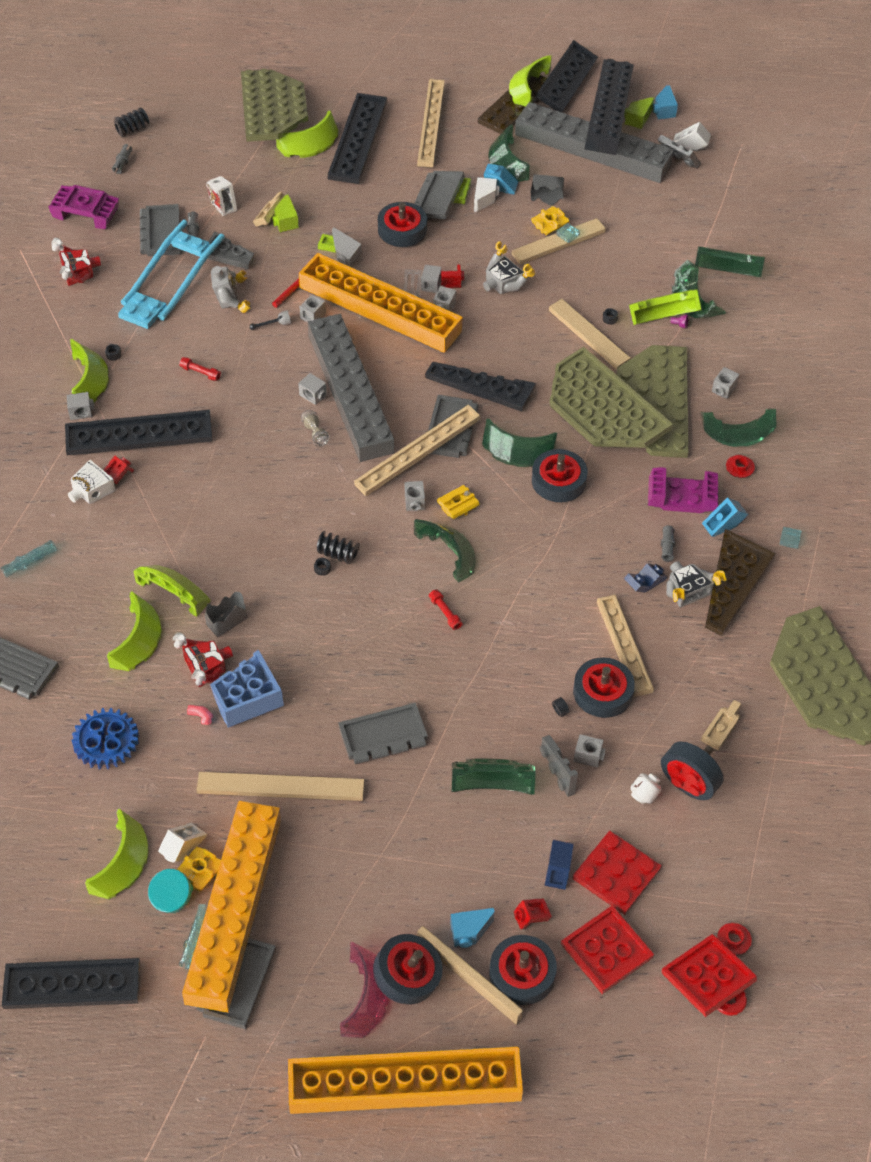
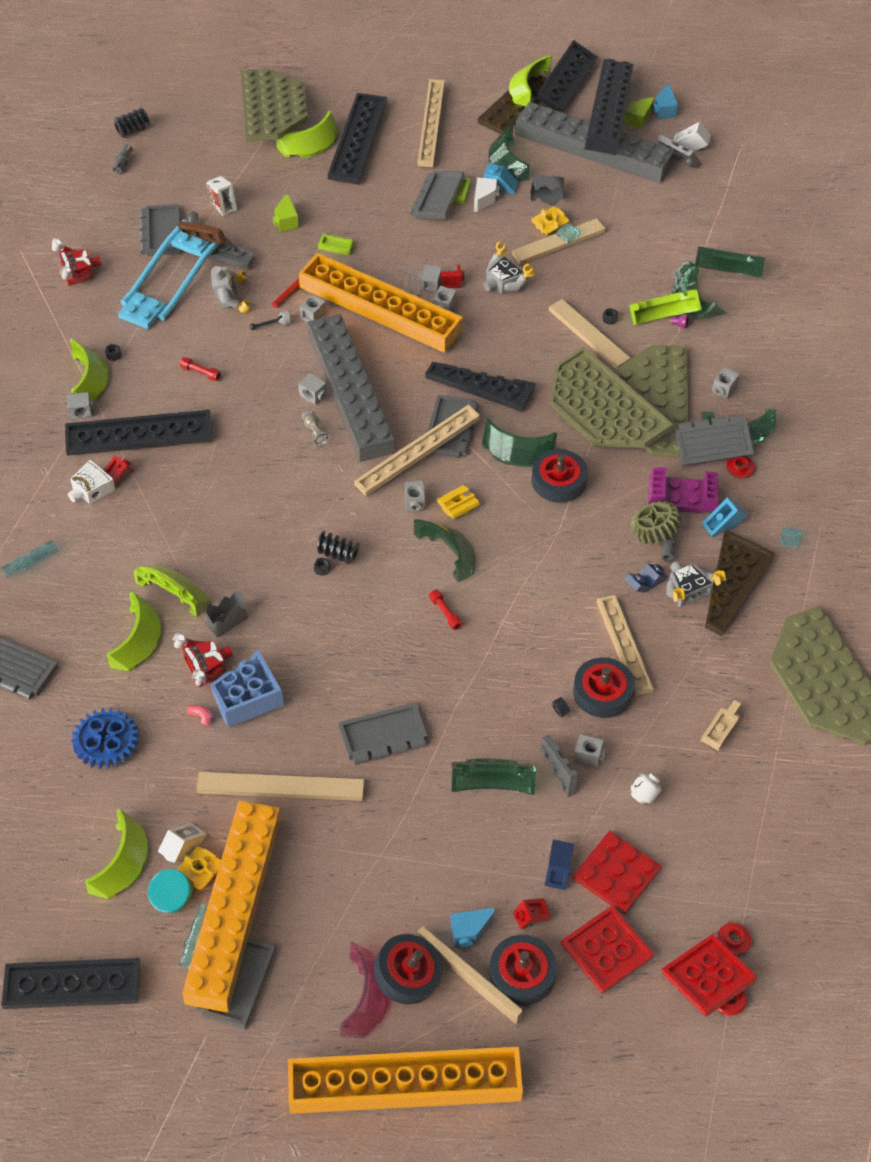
(84, 202): magenta plate -> none
(203, 232): none -> reddish brown tile
(267, 212): tan hinge -> none
(346, 248): light grey slope -> none
(402, 224): wheel -> none
(656, 522): none -> olive gear
(692, 770): black wheel -> none
(713, 442): none -> dark grey hinge

